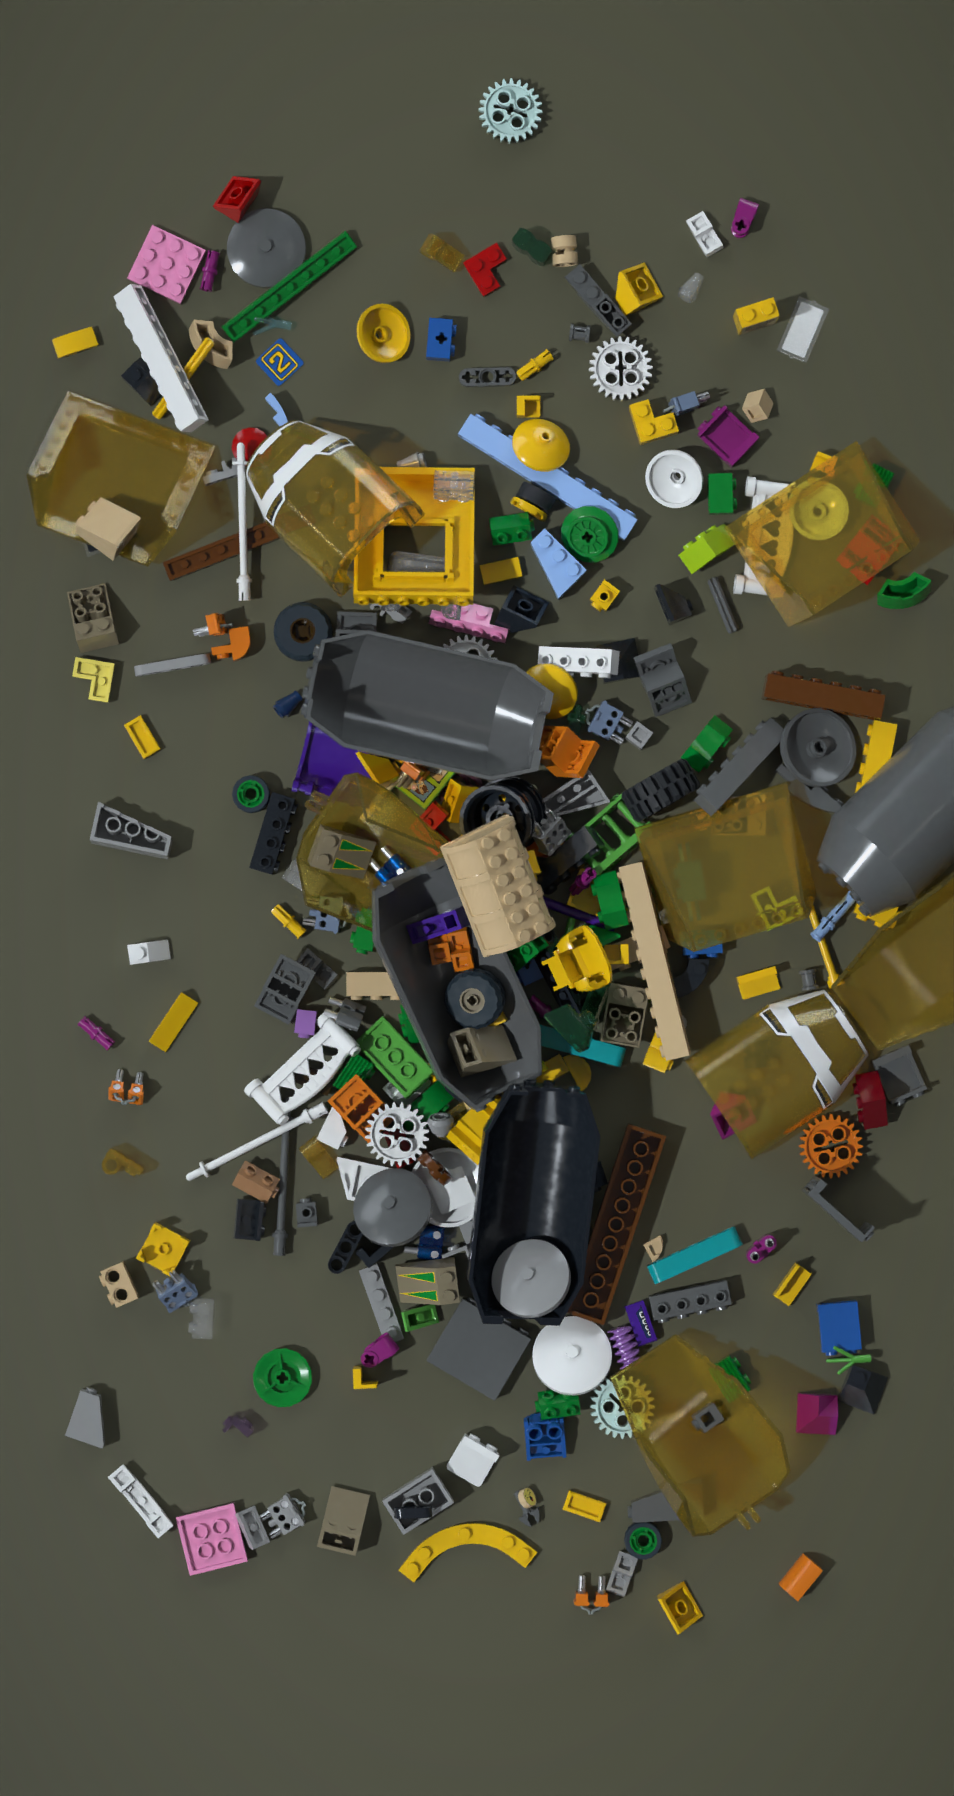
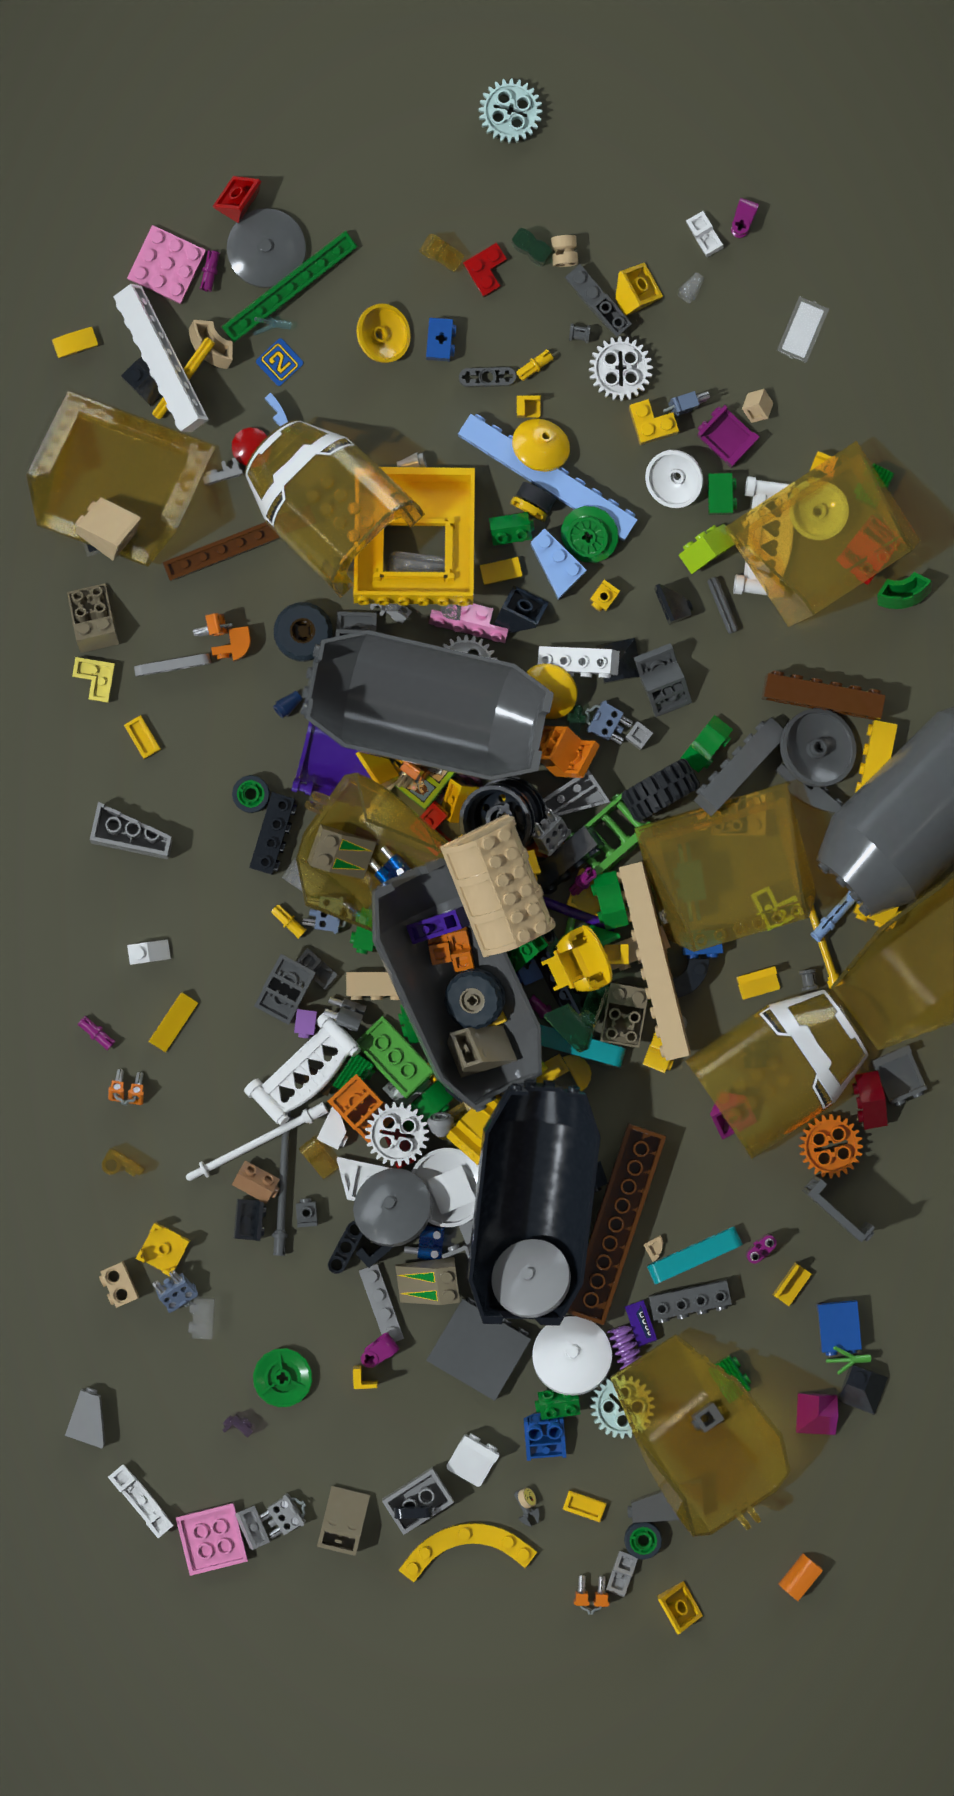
(244, 579): white bar -> none
(419, 1317): bright green slope -> none
(436, 1169): reddish brown plate -> none
(454, 485): clear brick -> none
(756, 316): yellow brick -> none

